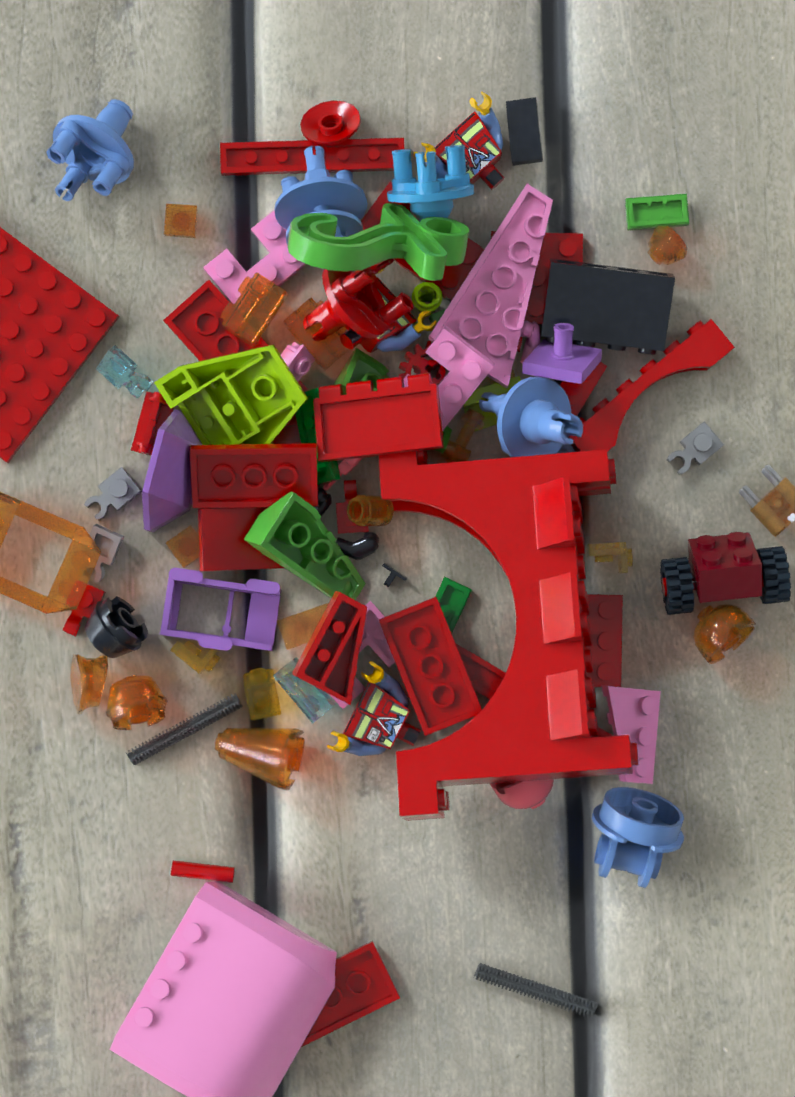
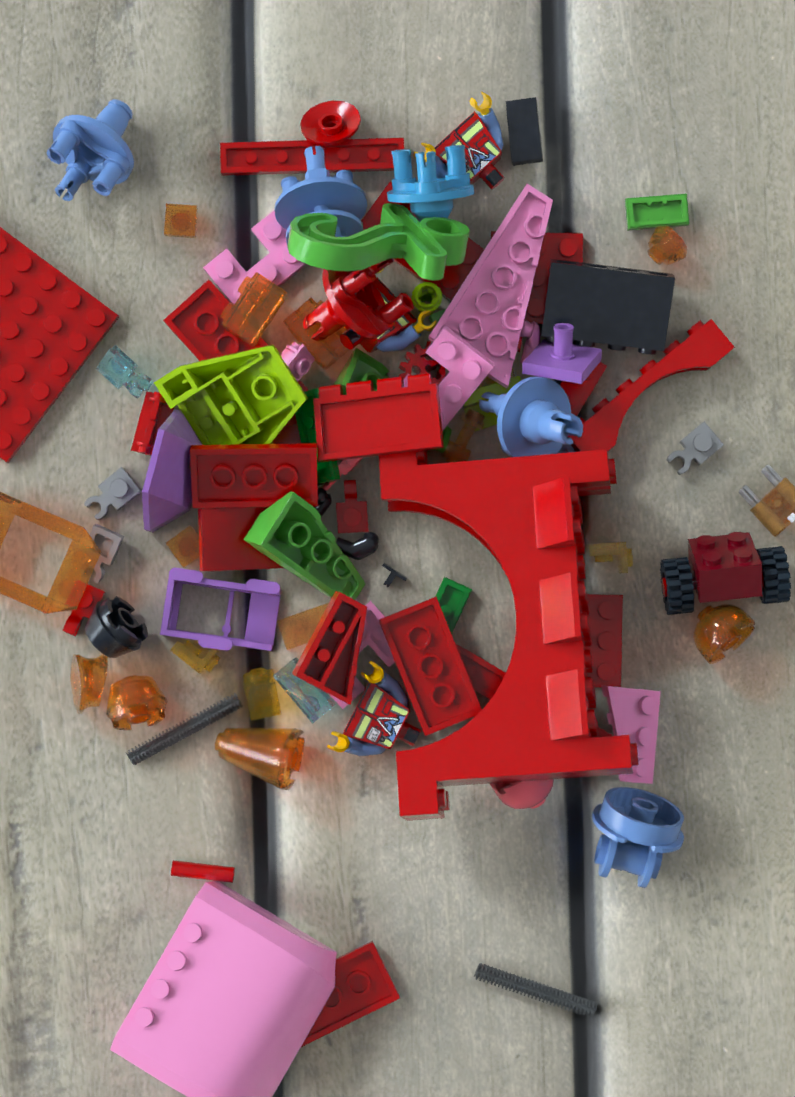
(370, 510): clear orange brick -> none

